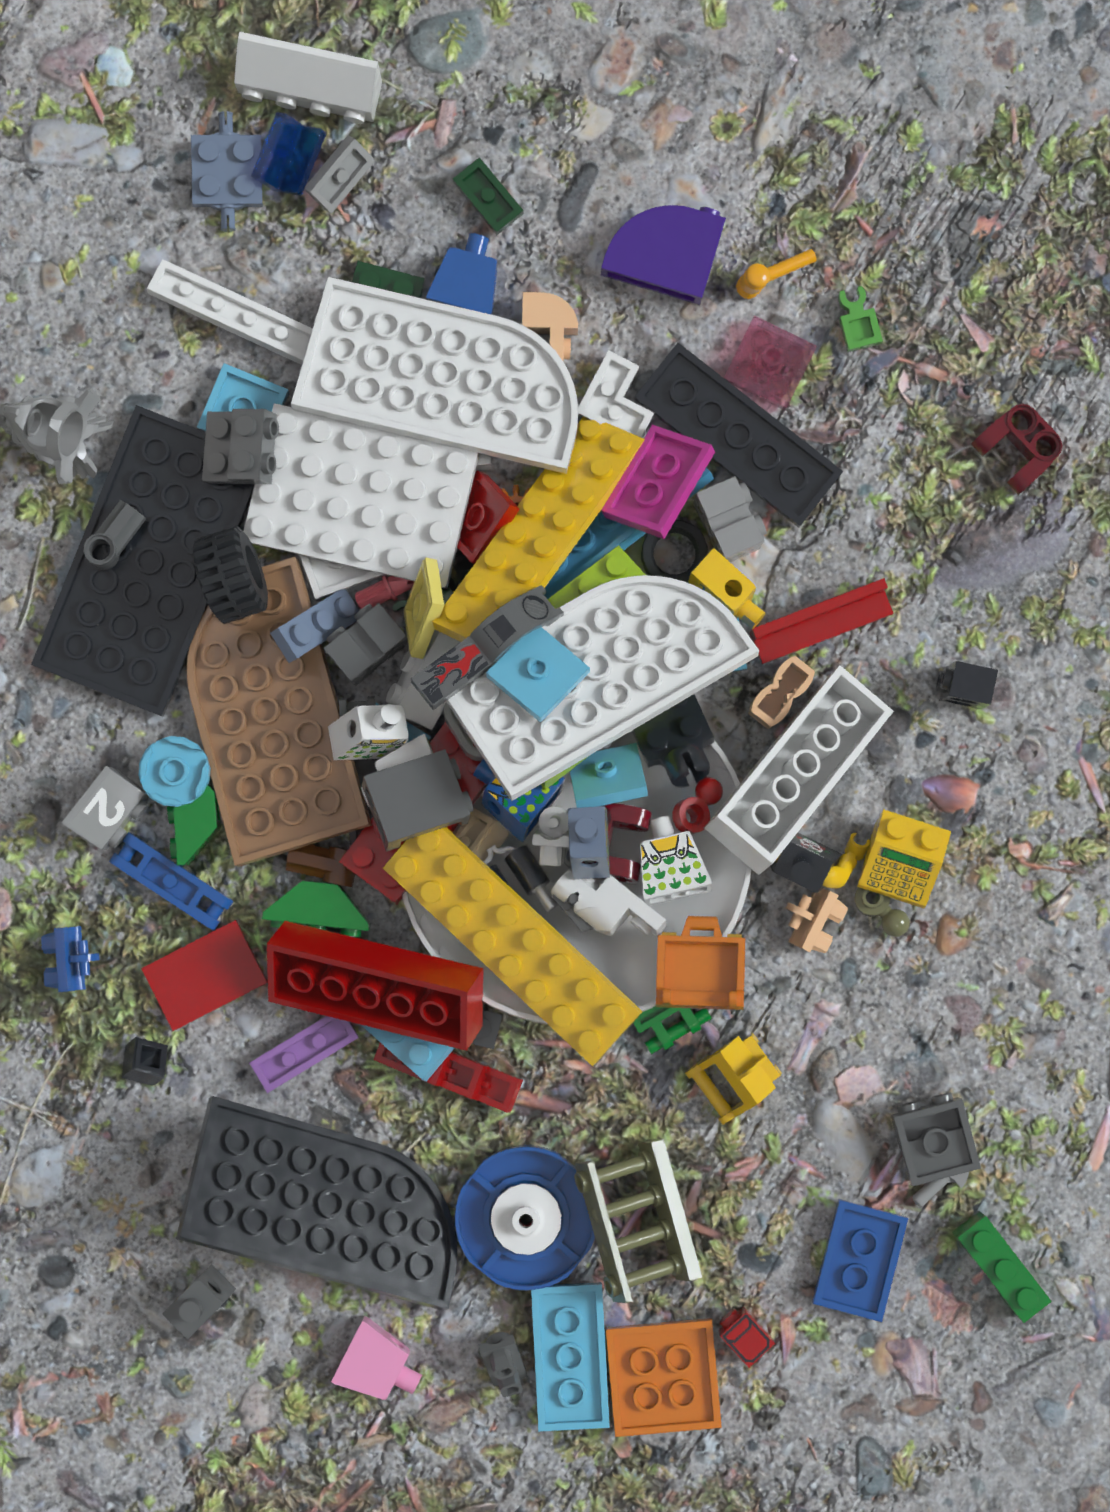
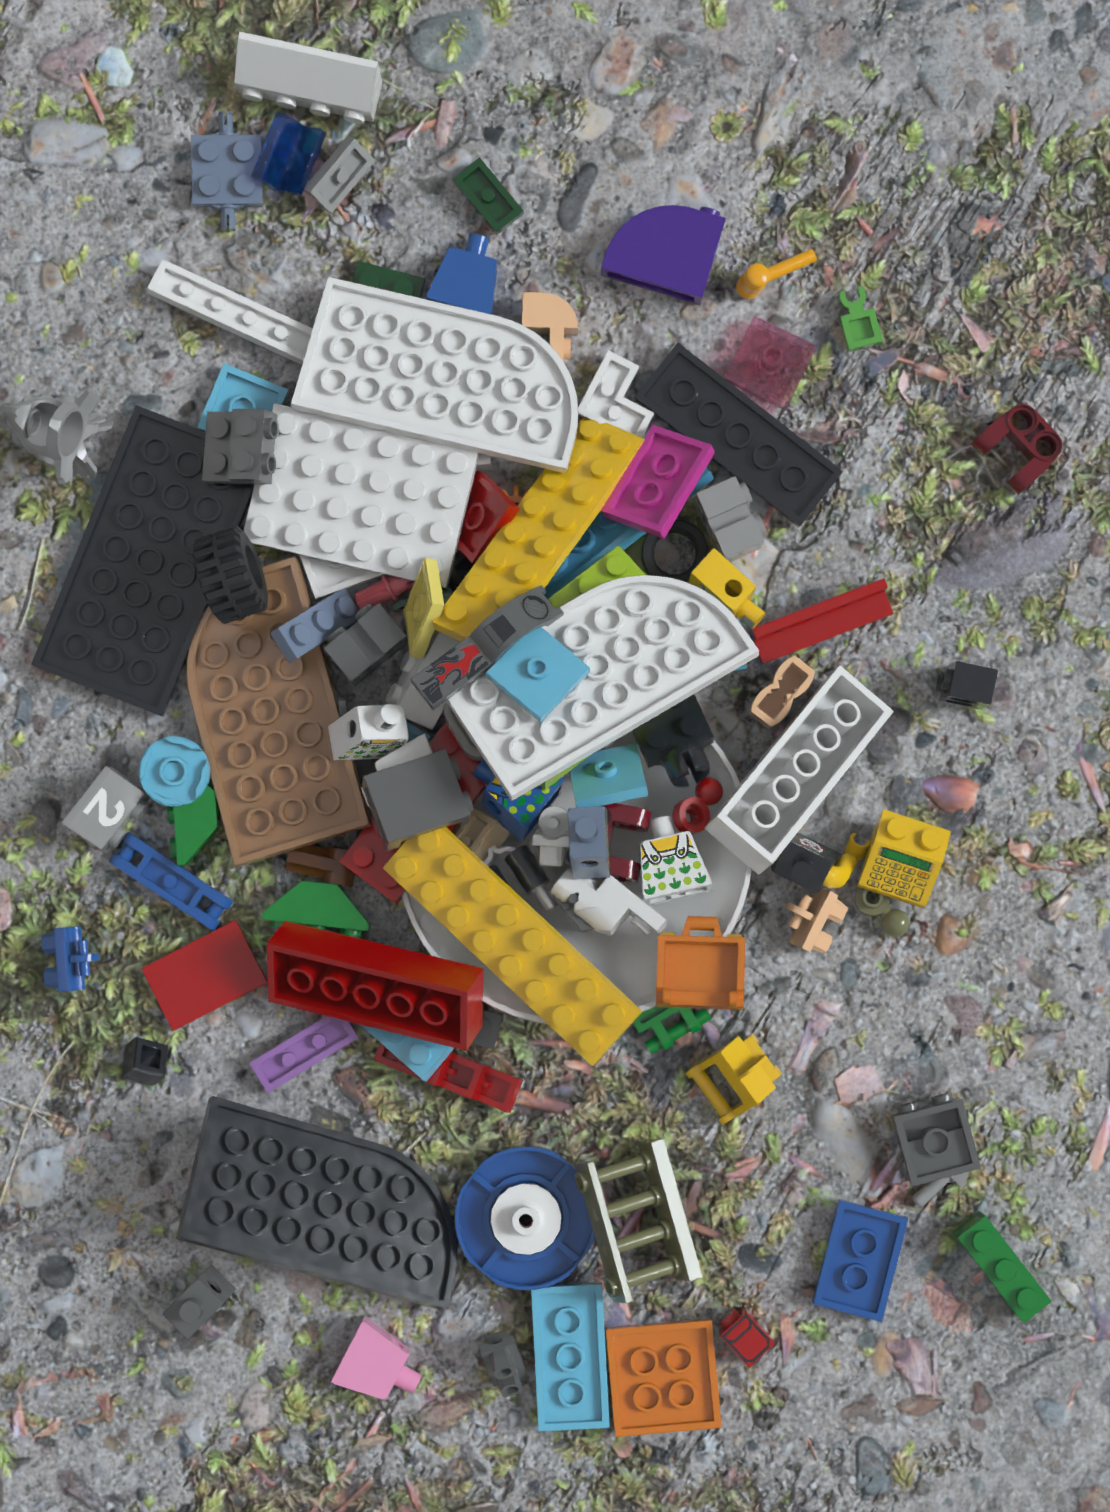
(116, 532): dark grey piece -> none

